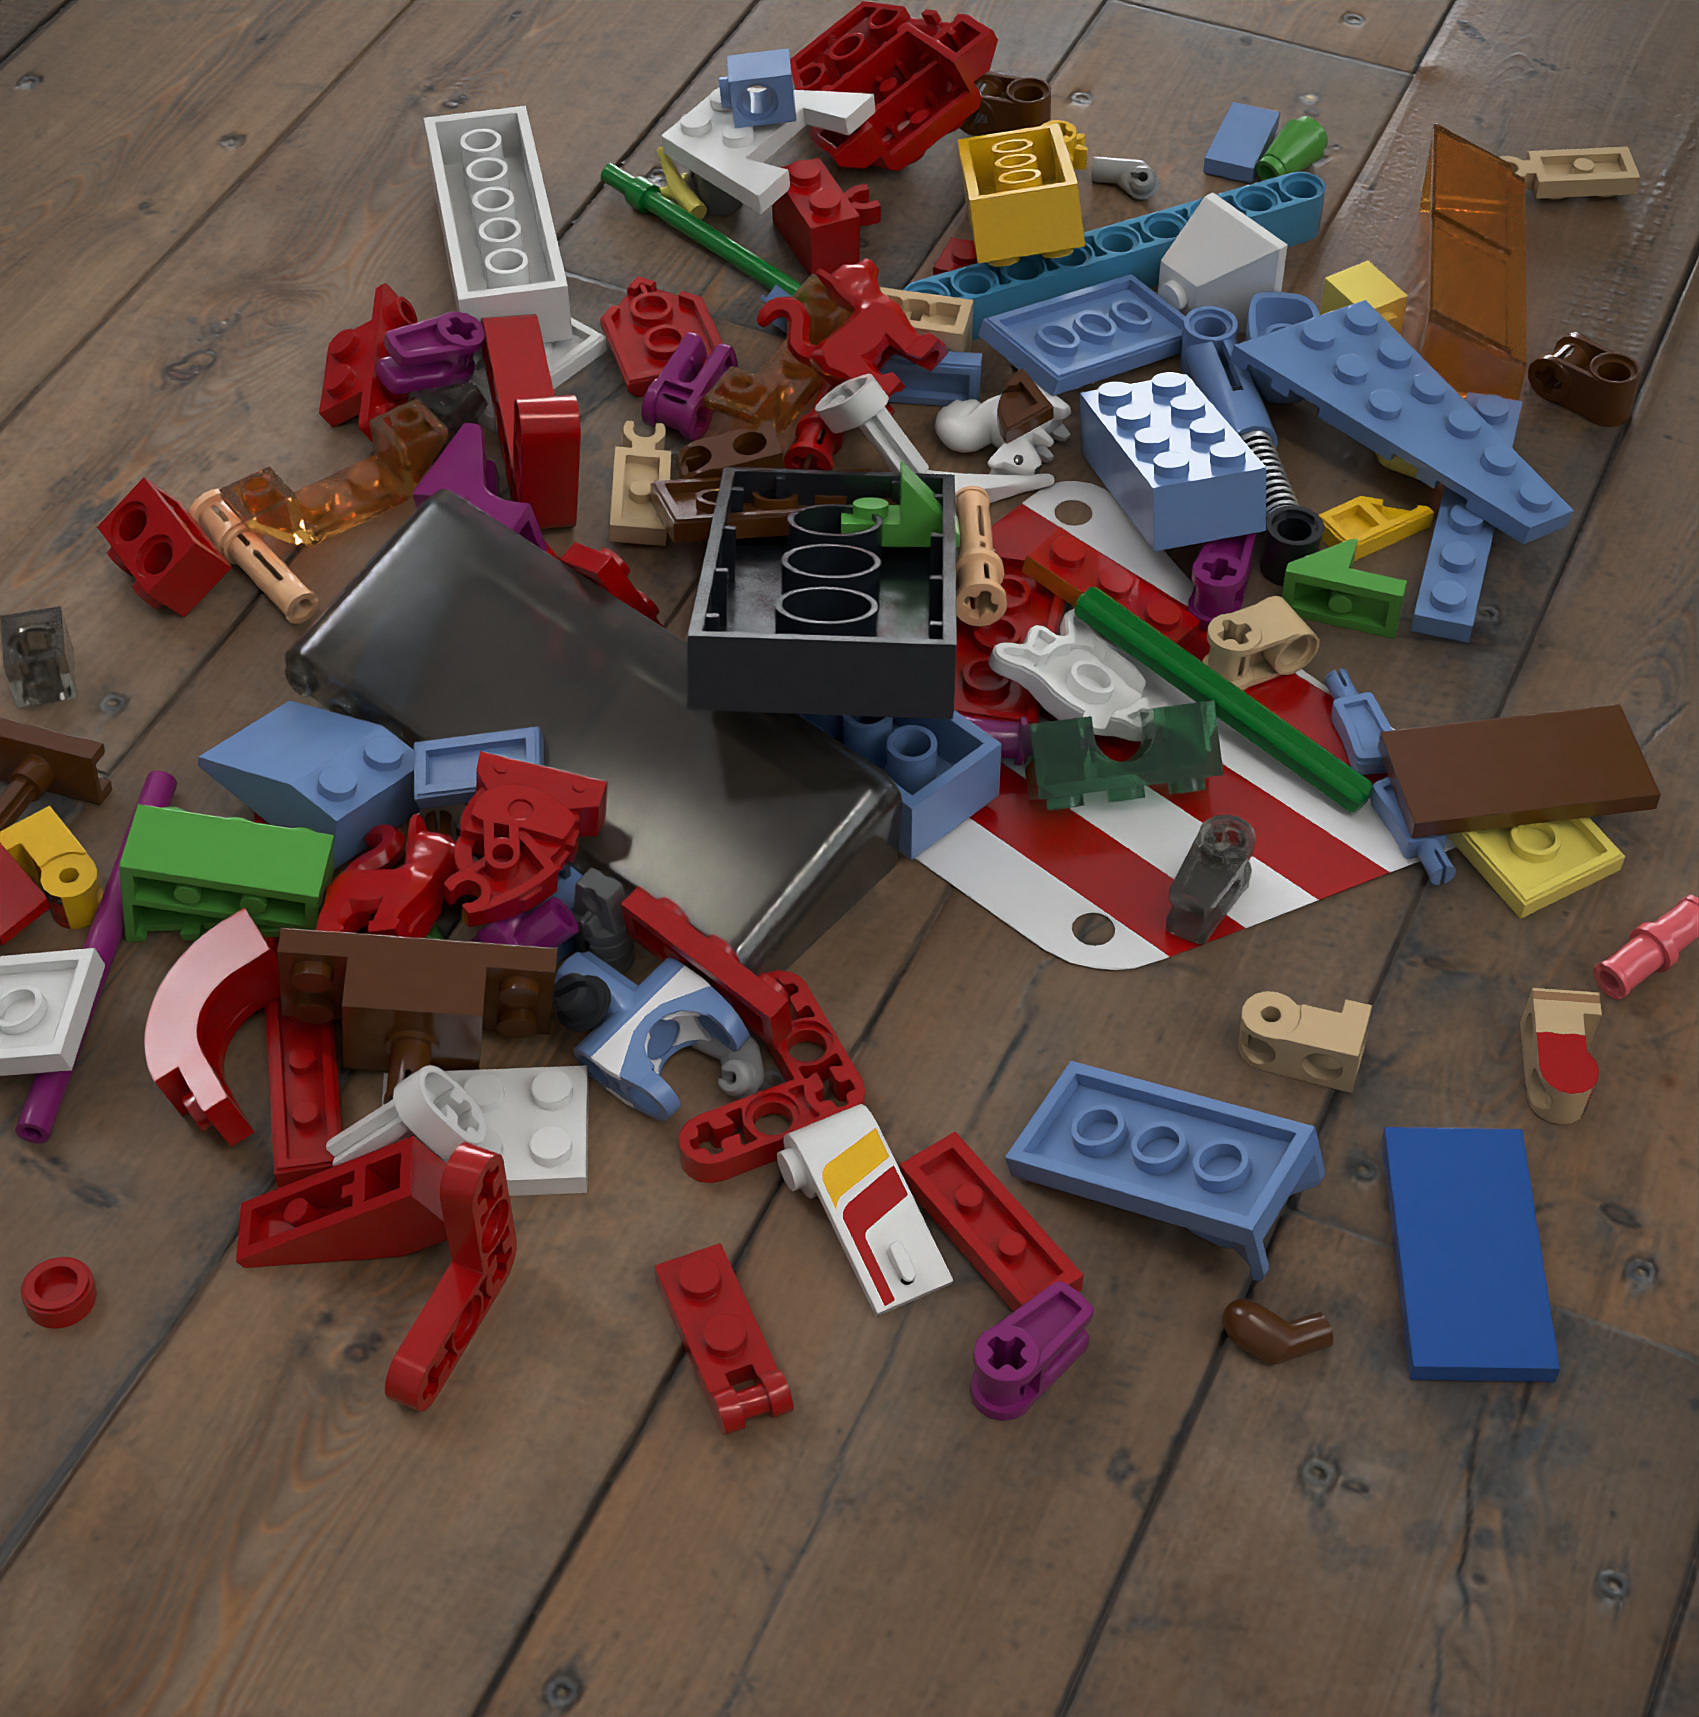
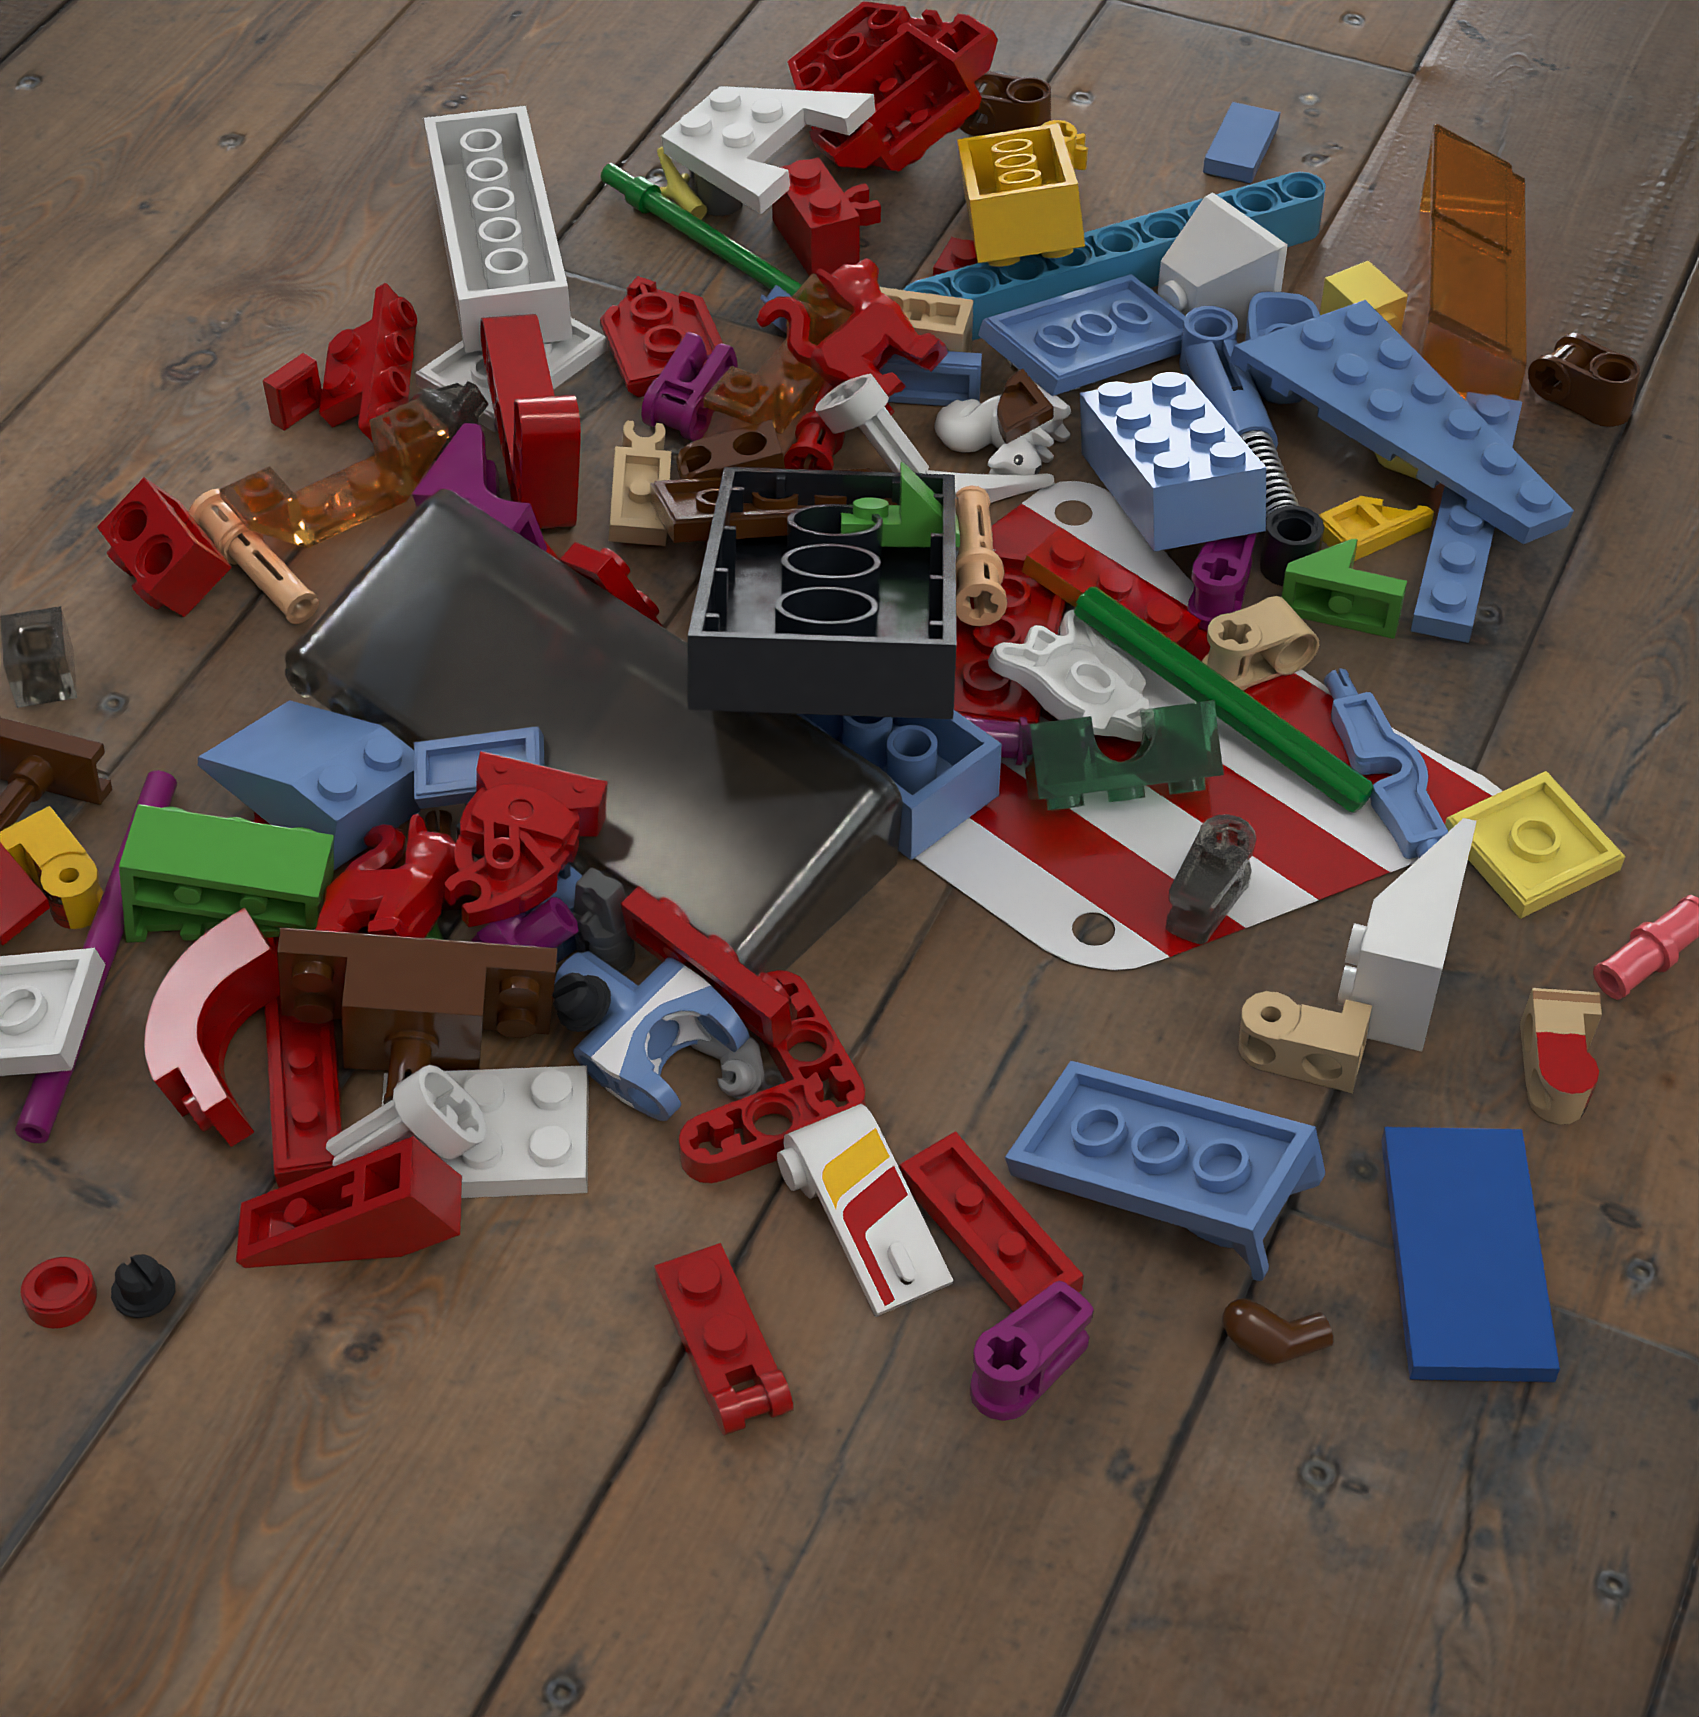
(142, 1287): none -> black piece
(293, 391): none -> red tile
(431, 353): magenta piece -> none
(482, 1255): red beam -> none
(763, 69): medium blue brick -> none
(1130, 174): light grey arm -> none
(1294, 149): bright green cone -> none
(1407, 943): none -> white slope
(1517, 770): reddish brown tile -> none
(1578, 172): tan plate -> none

